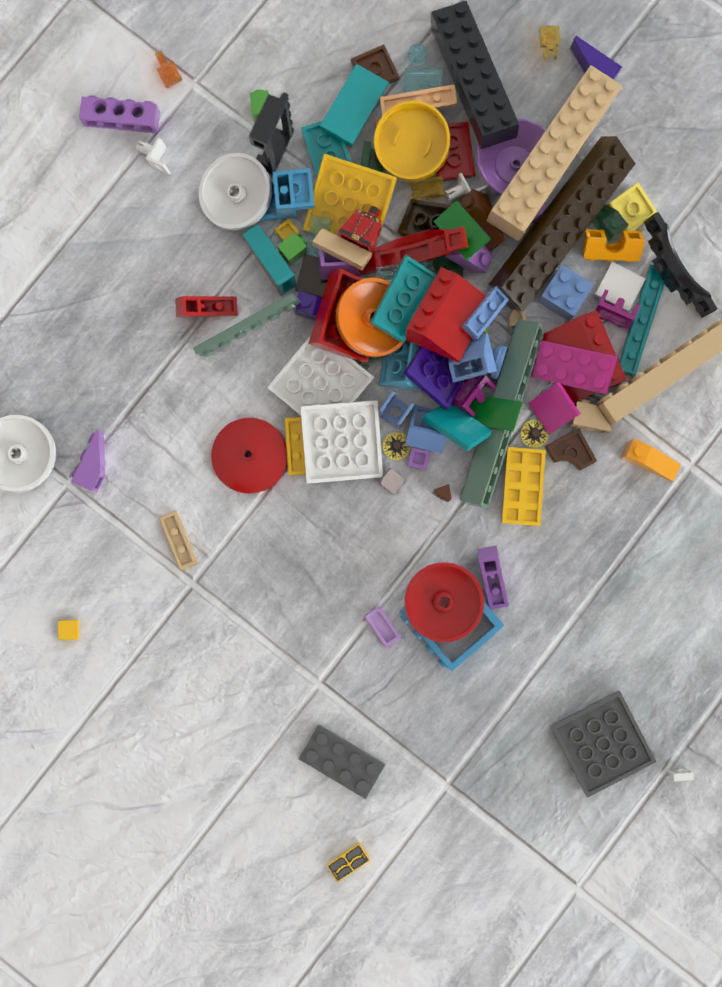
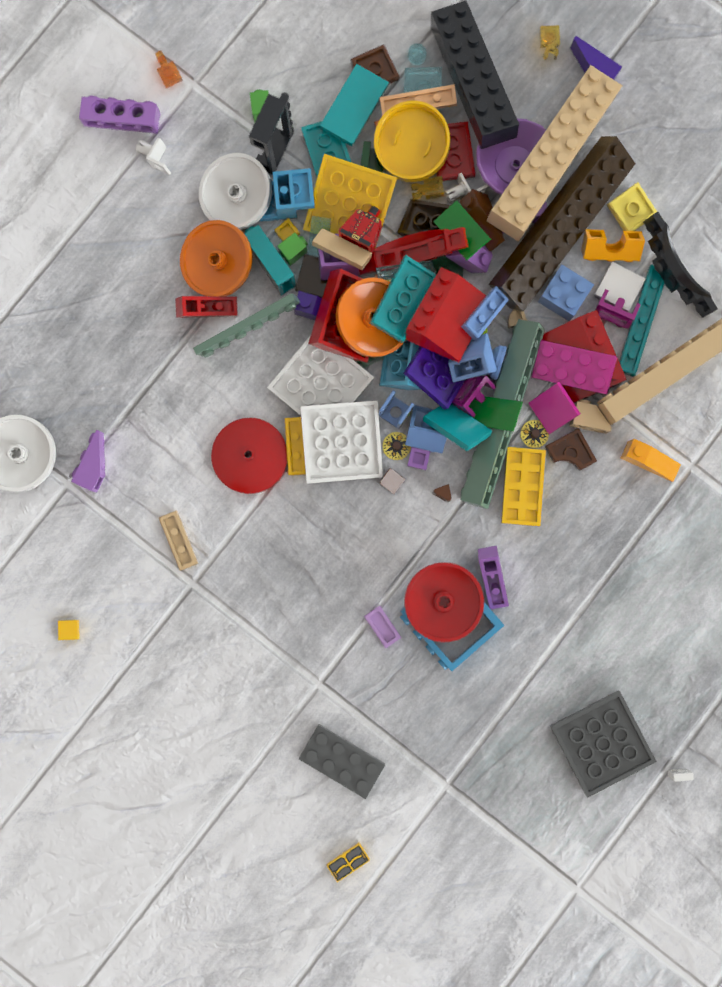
(216, 258): none -> orange dish
(611, 222): clear green slope -> none

